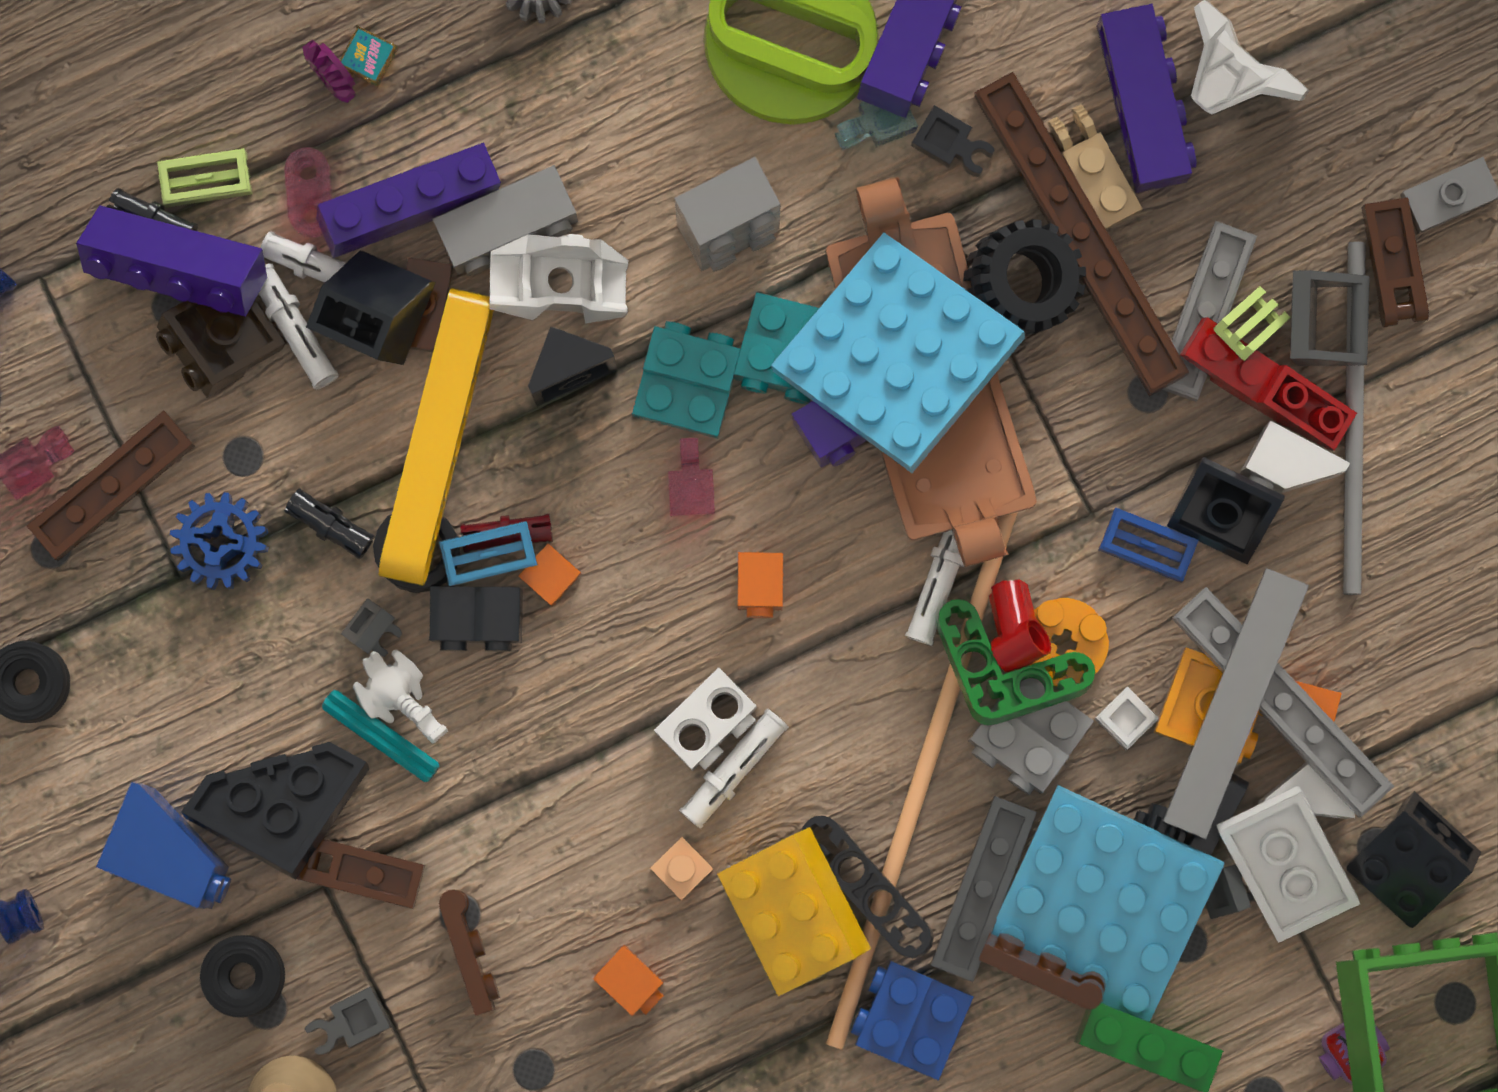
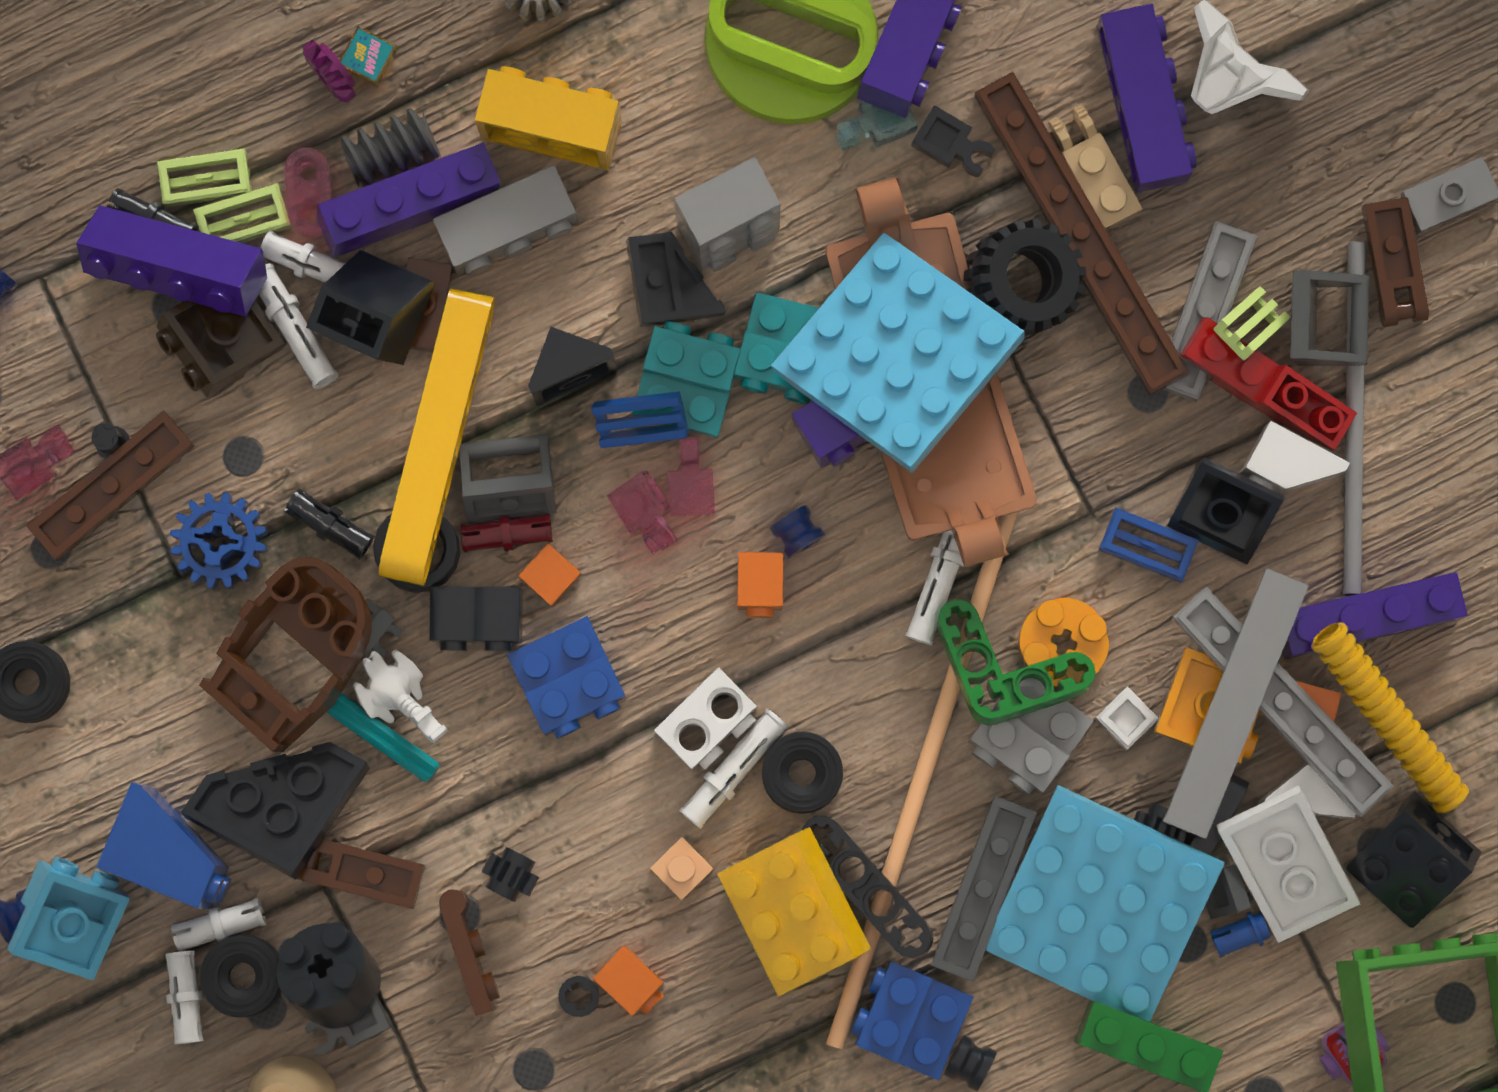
(68, 918): none -> medium azure plate
(108, 439): none -> black piece
(184, 997): none -> white pin
(218, 924): none -> white pin
(255, 232): none -> yellowish green tile
(318, 612): none -> reddish brown slope
(328, 975): none -> black brick
(389, 147): none -> dark grey piece
(509, 495): none -> dark grey tile
(510, 874): none -> black gear
(522, 271): white piece -> none
(525, 544): dark azure tile -> none
(548, 118): none -> yellow brick
(567, 678): none -> blue plate
(587, 985): none -> black bush
(640, 507): none -> clear pink plate
(644, 435): none -> blue tile
(667, 282): none -> black wing
(797, 531): none -> clear blue wheel
(802, 747): none -> black tyre
(970, 1063): none -> black wheel
(1020, 635): red piece -> none
(1043, 971): reddish brown plate -> none
(1240, 934): none -> blue pin
(1380, 612): none -> dark purple brick
(1390, 718): none -> yellow piece

